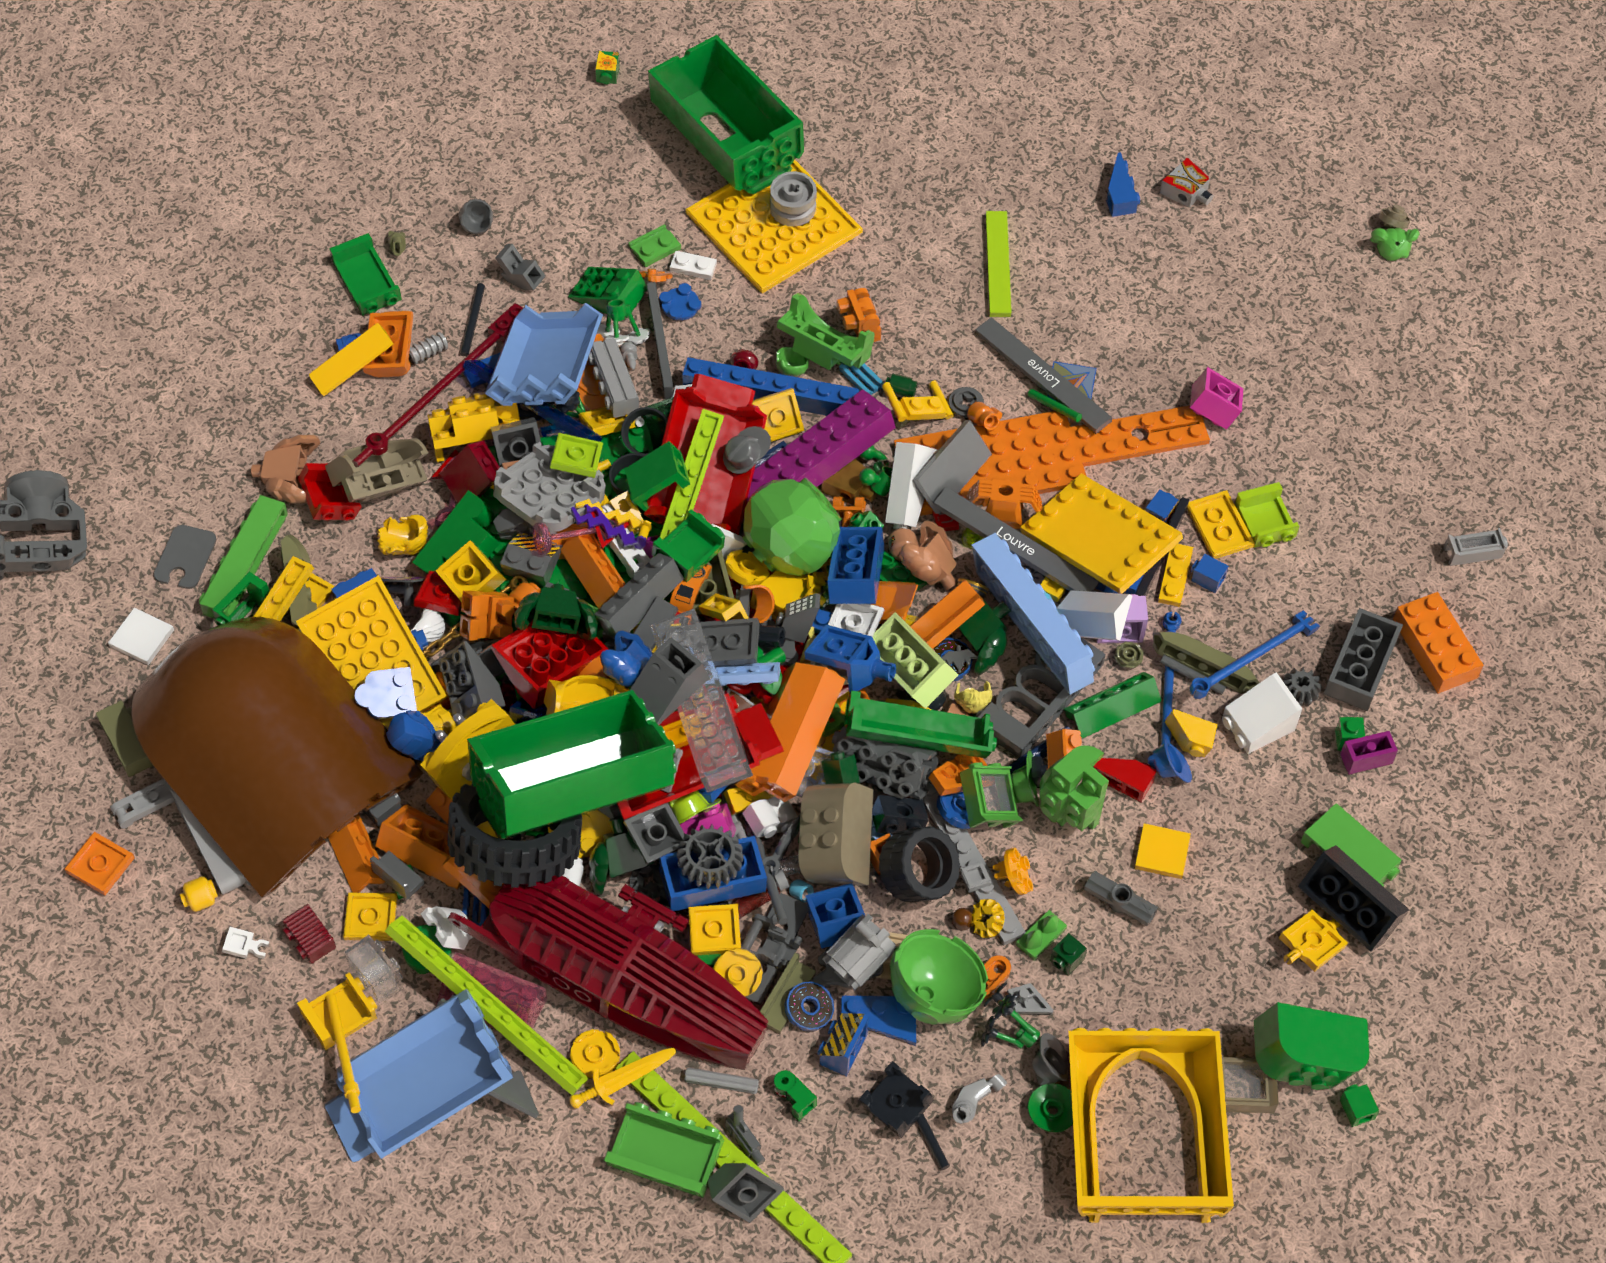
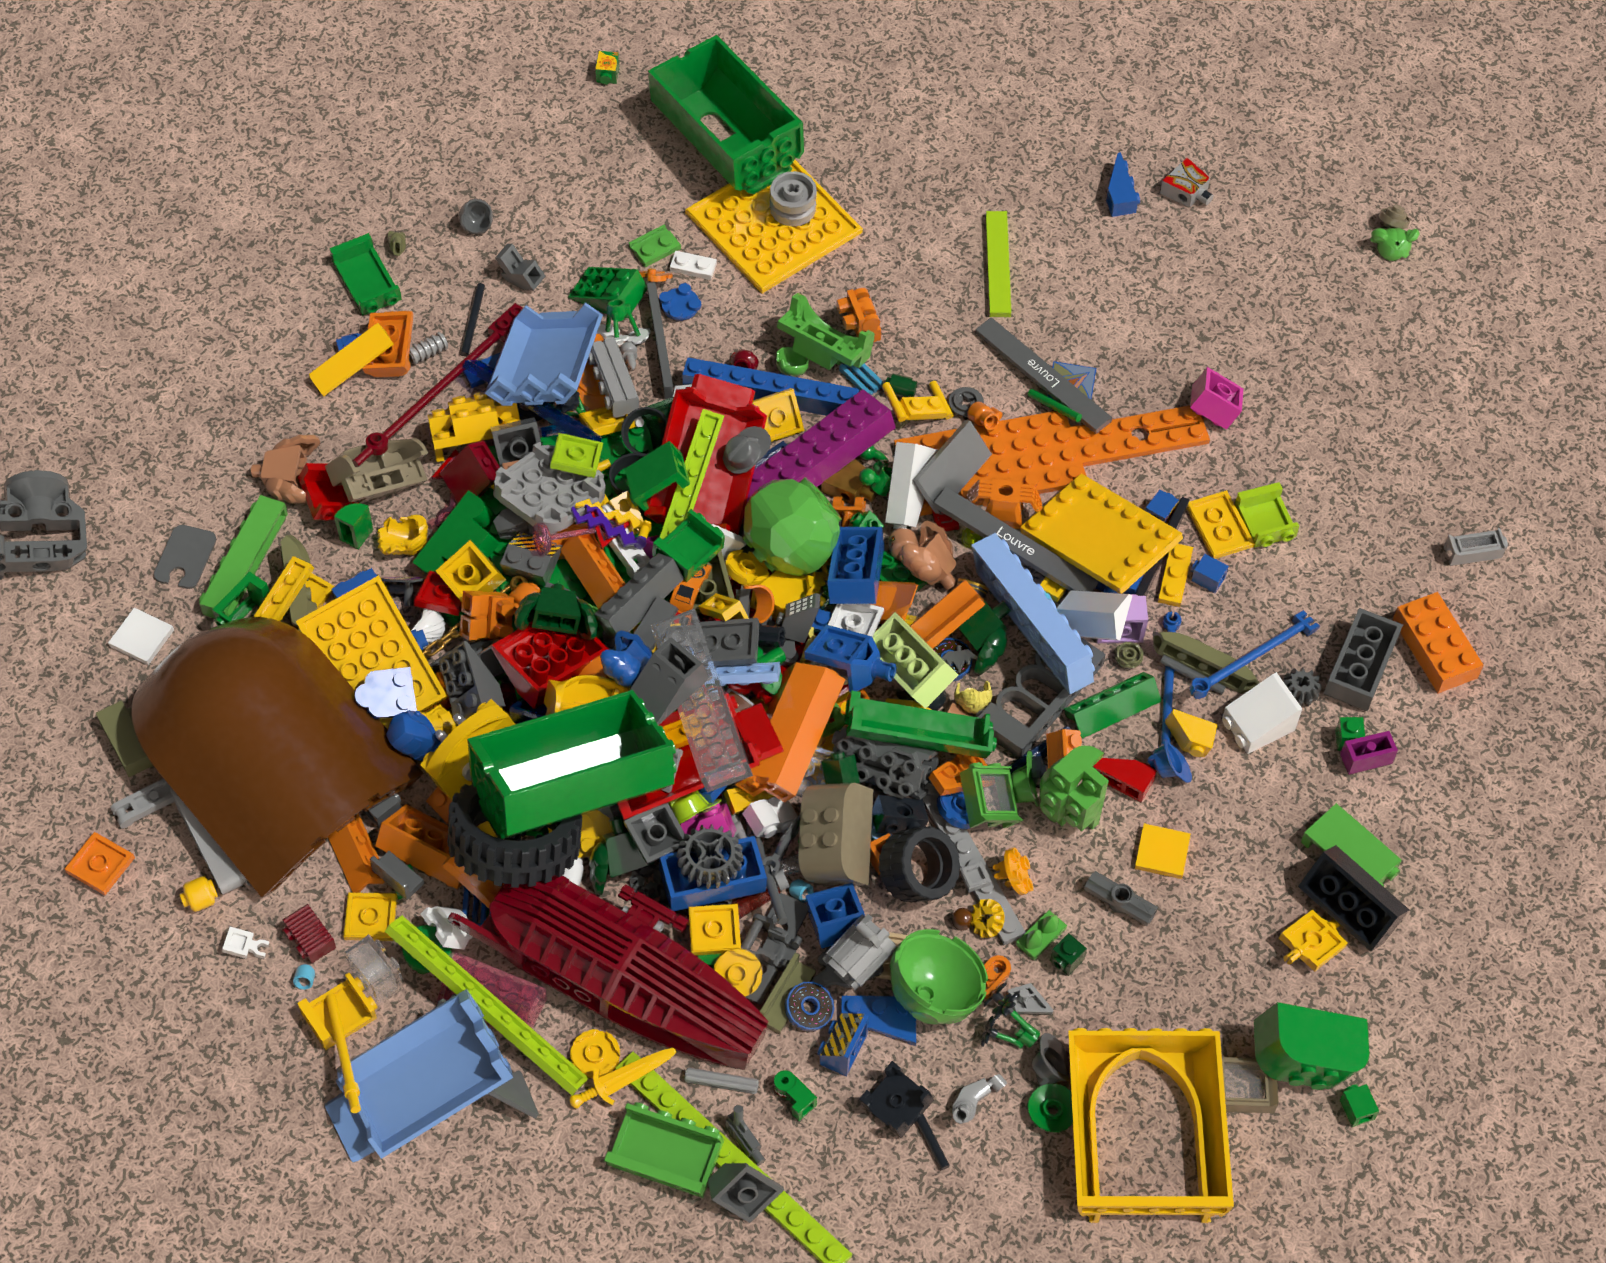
(304, 971): none -> medium azure piece
(354, 524): none -> green brick

